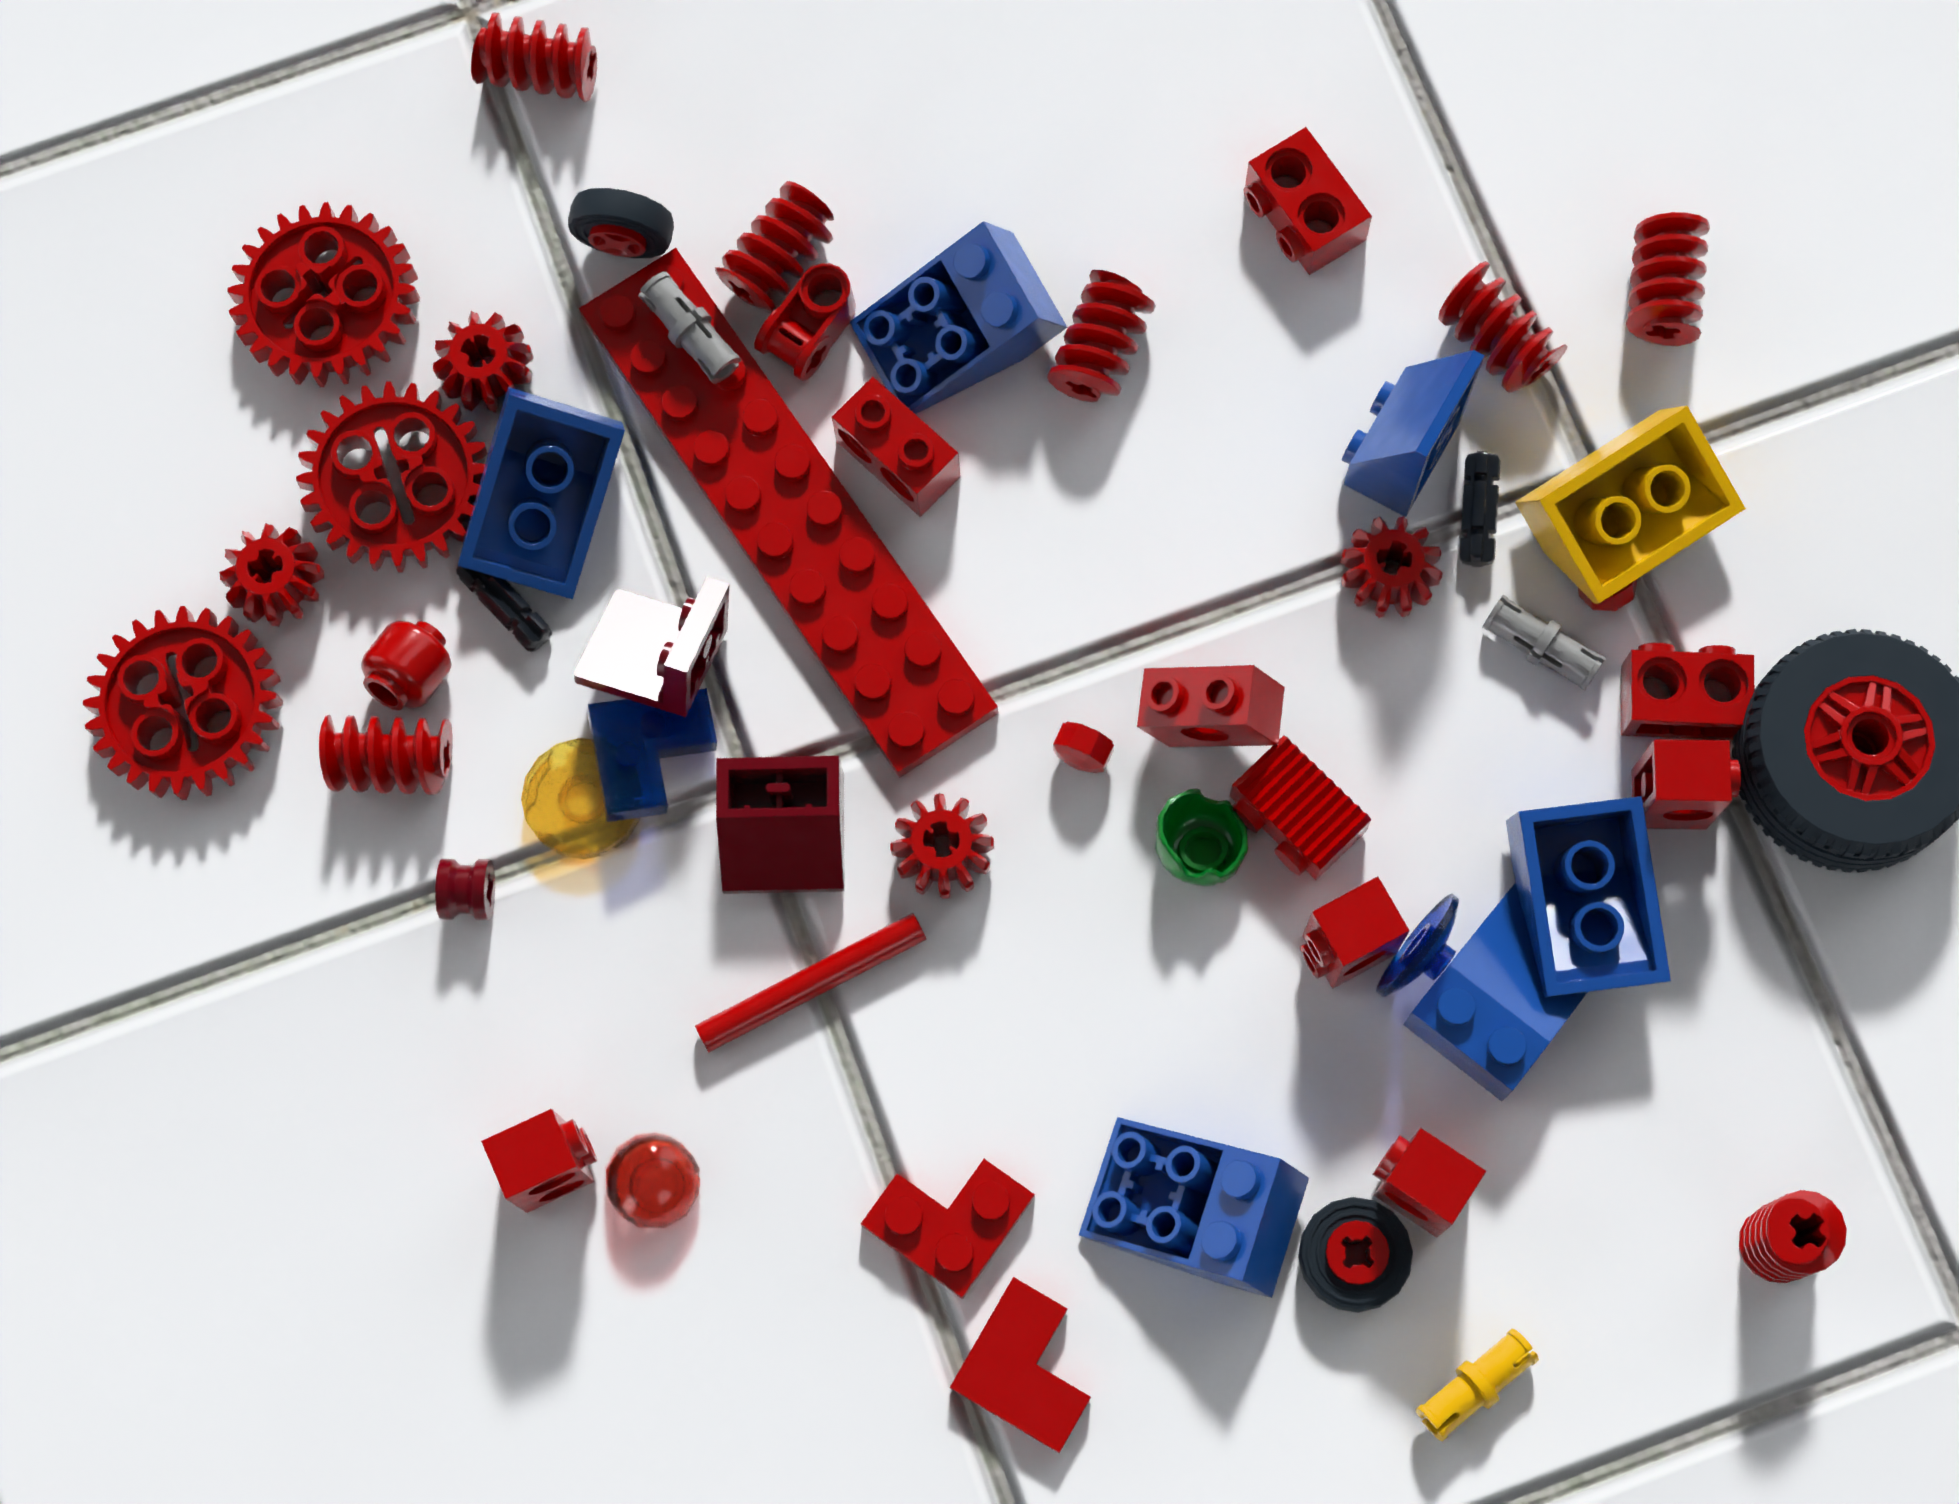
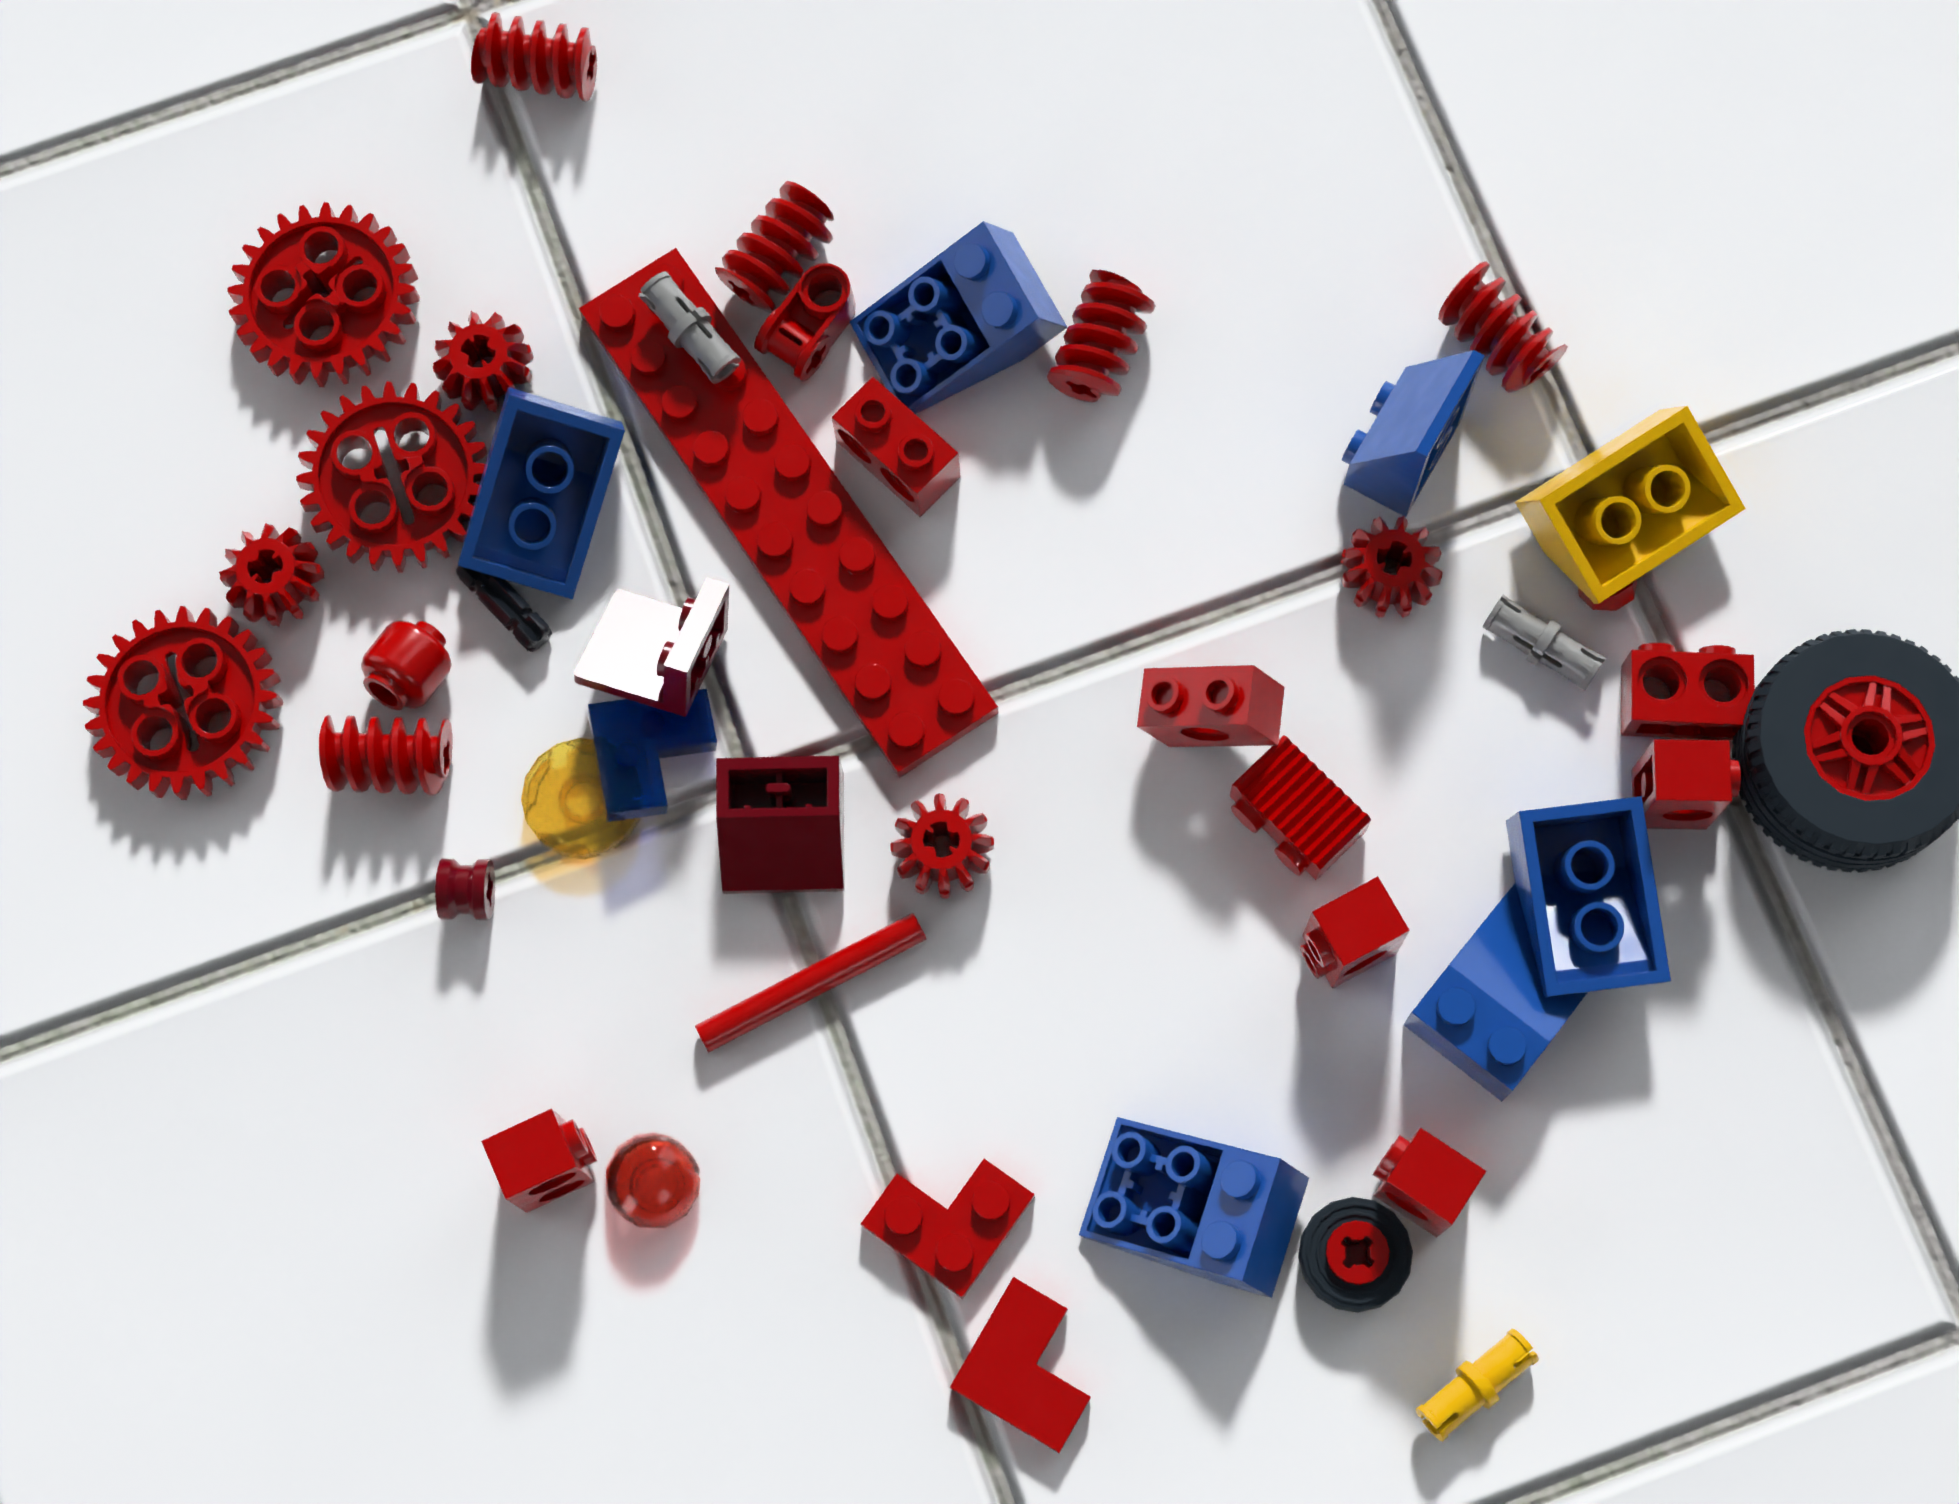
(620, 223): black wheel -> none
(1083, 747): red tile -> none
(1200, 839): green hair -> none
(1319, 196): red brick -> none
(1423, 950): clear blue dish -> none
(1479, 509): black axle -> none
(1665, 277): red piece -> none
(1793, 1237): red piece -> none

